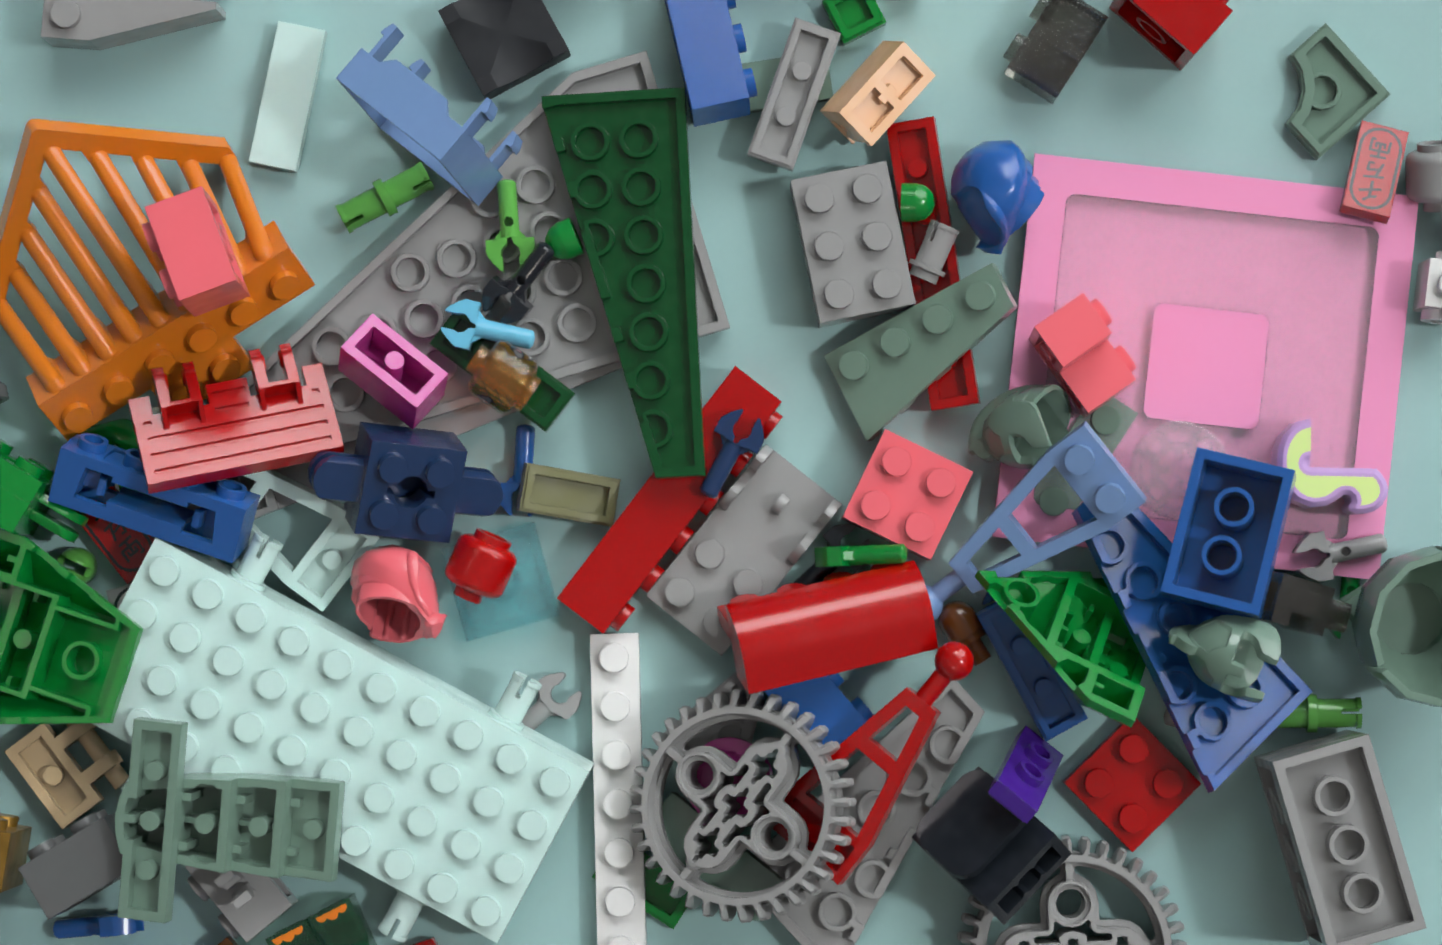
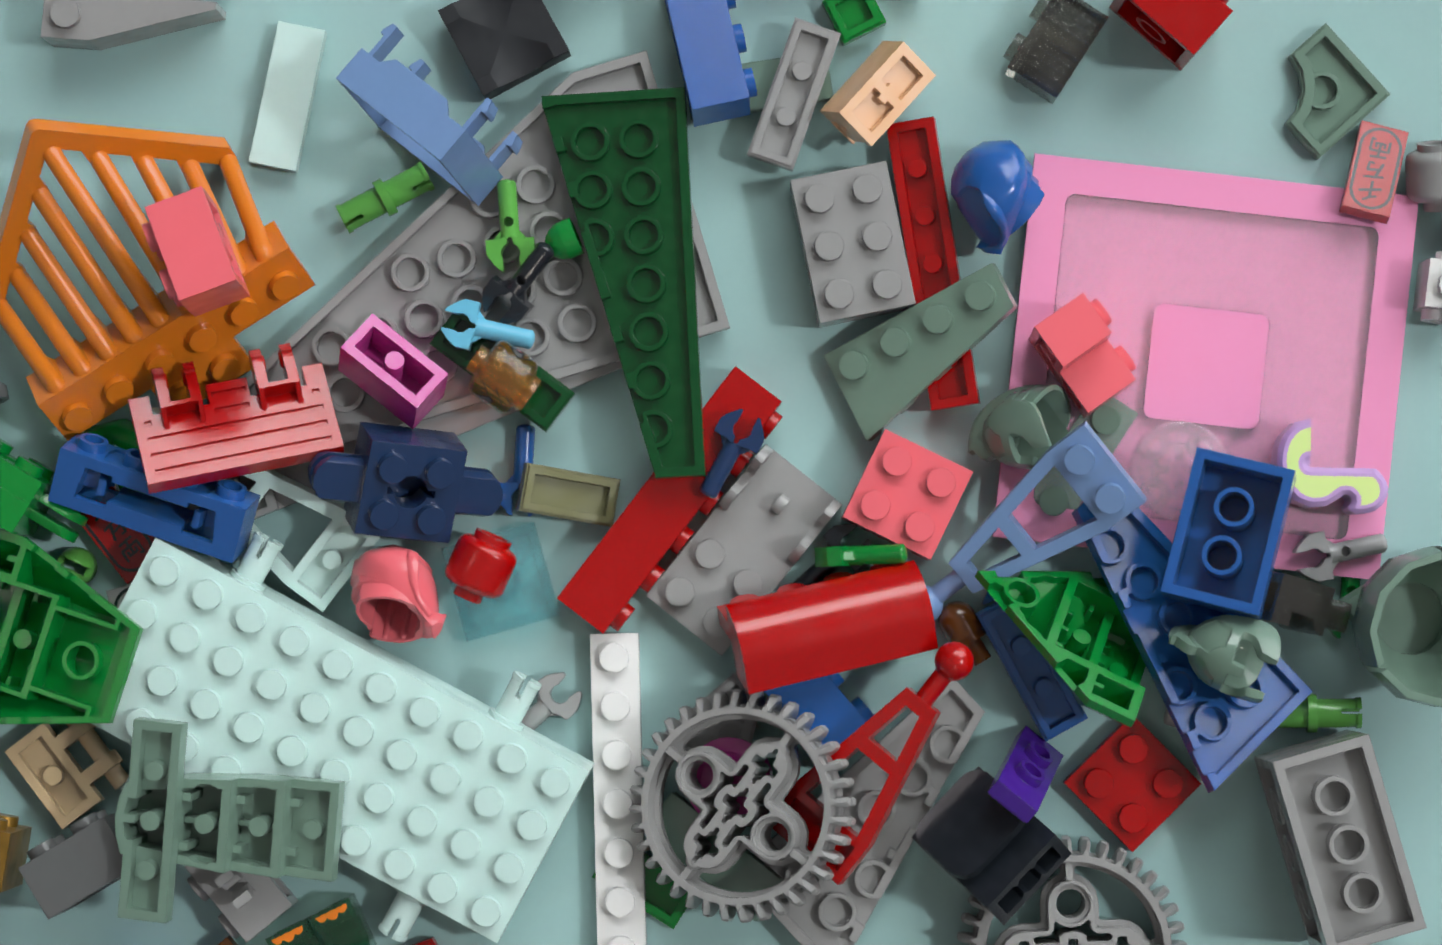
(103, 925): blue bar -> none
(916, 202): green hinge -> none
(933, 252): light grey pin -> none

